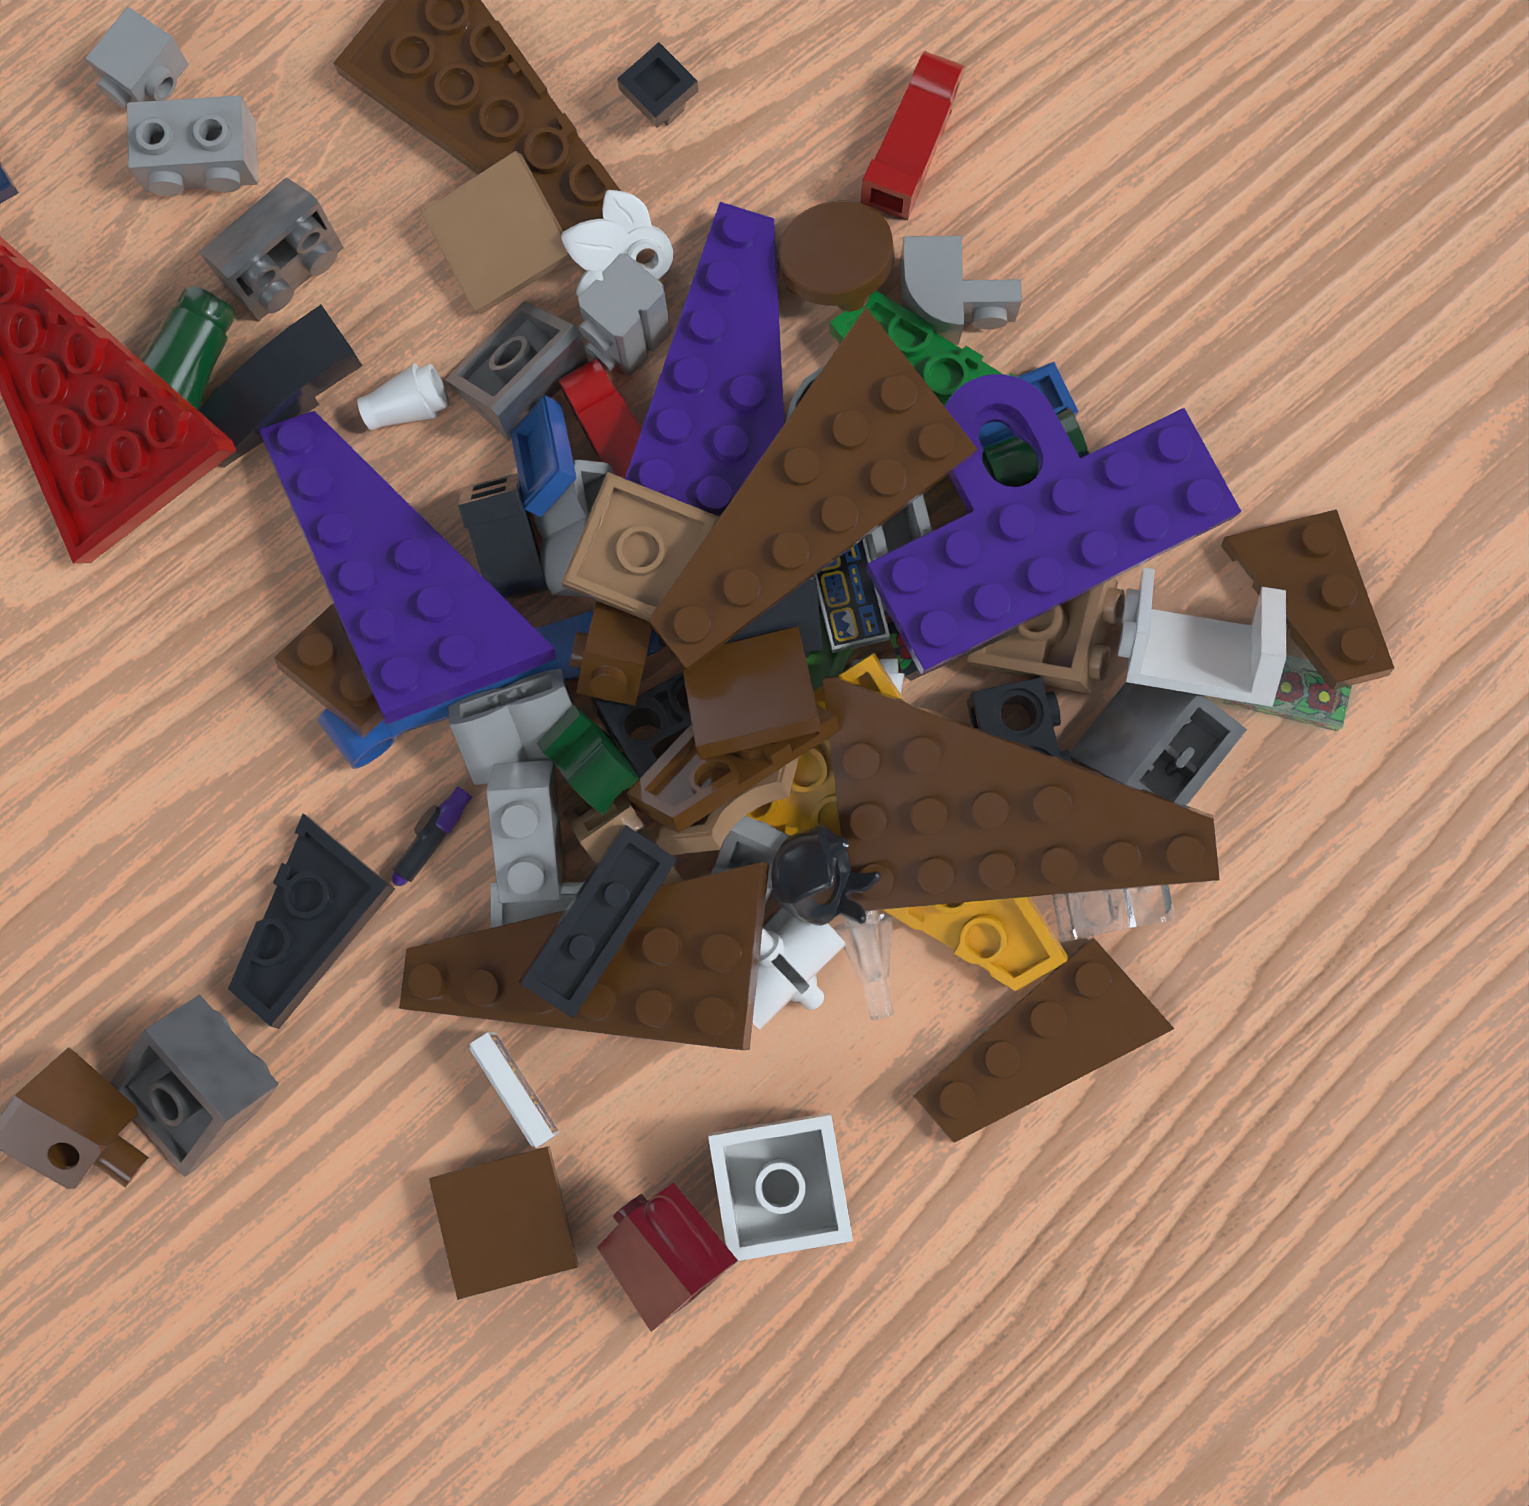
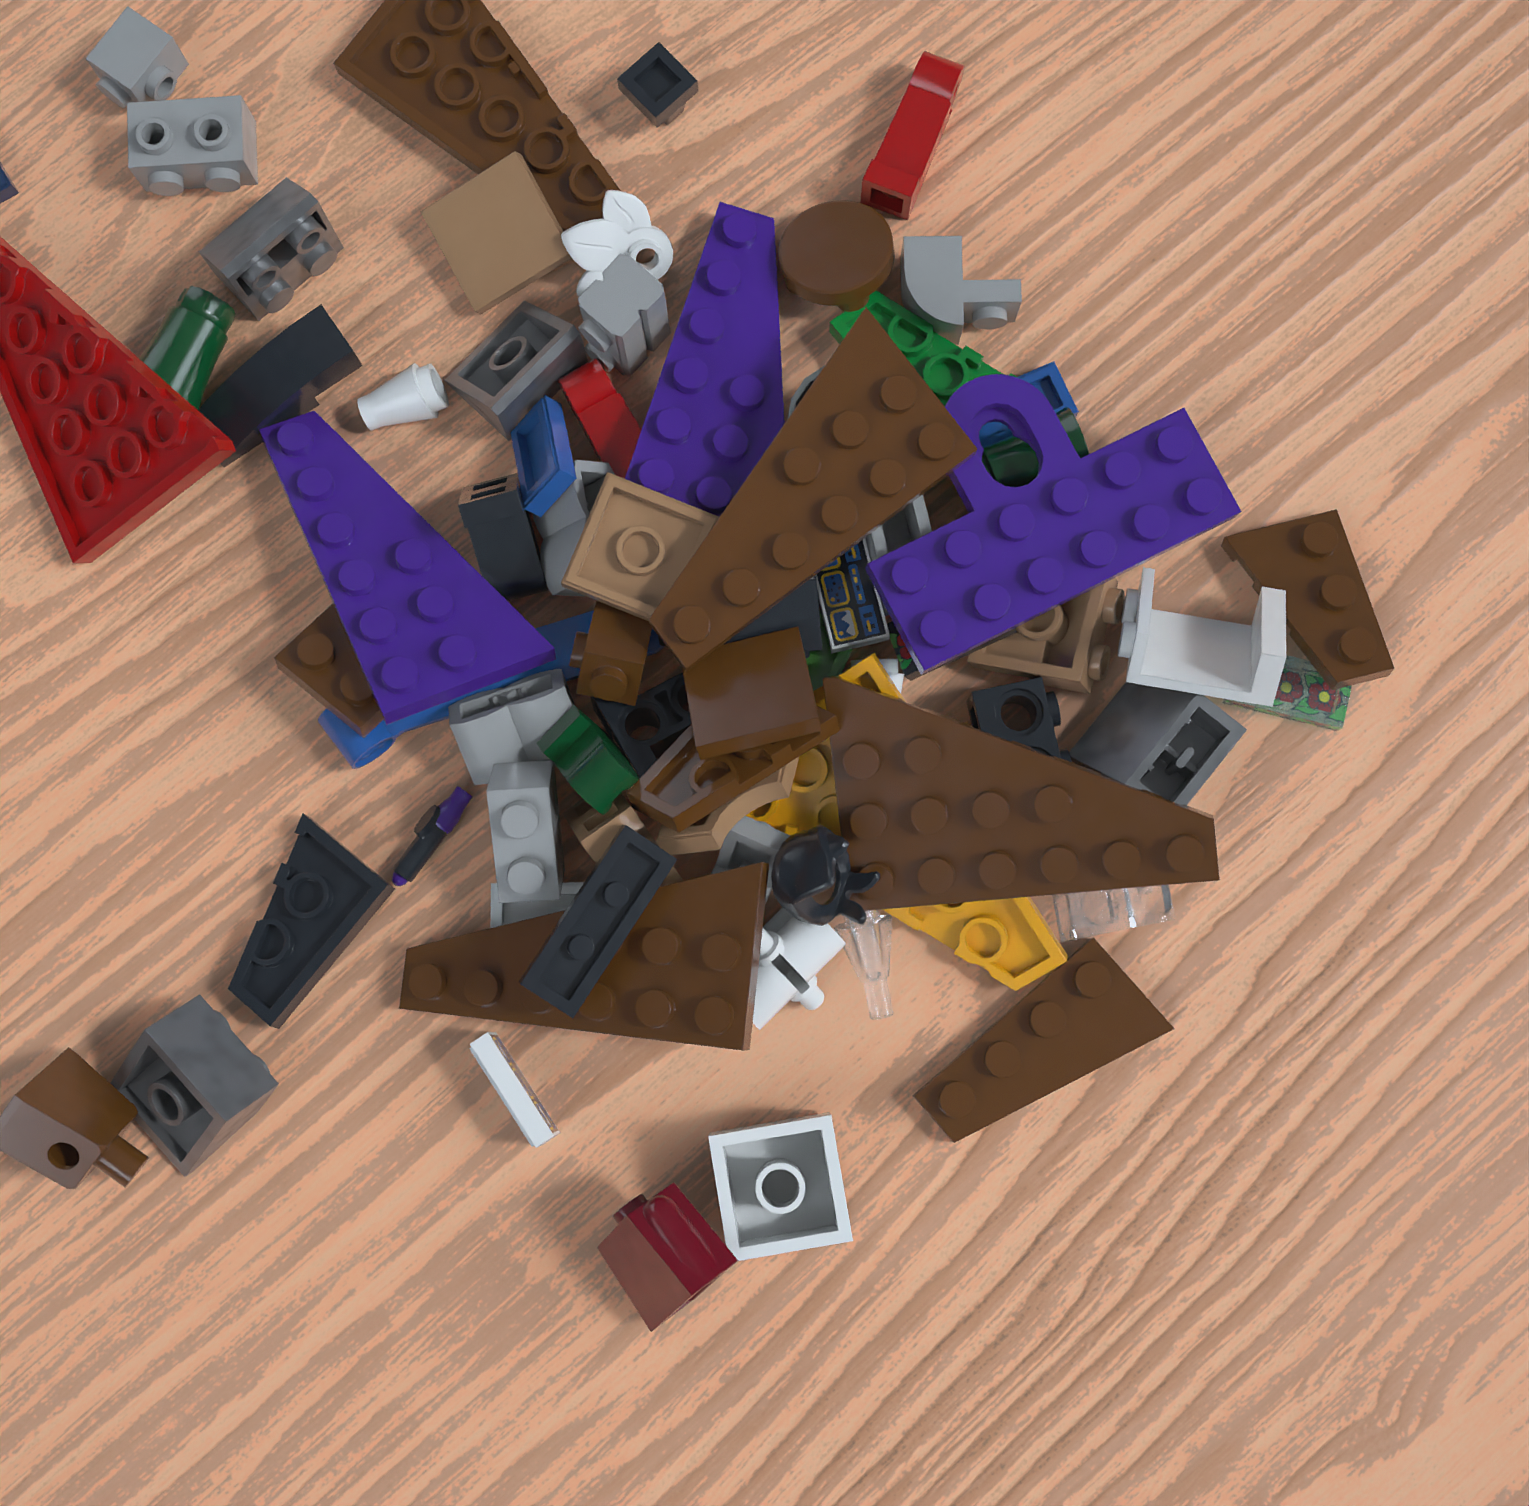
(503, 1222): reddish brown tile -> none

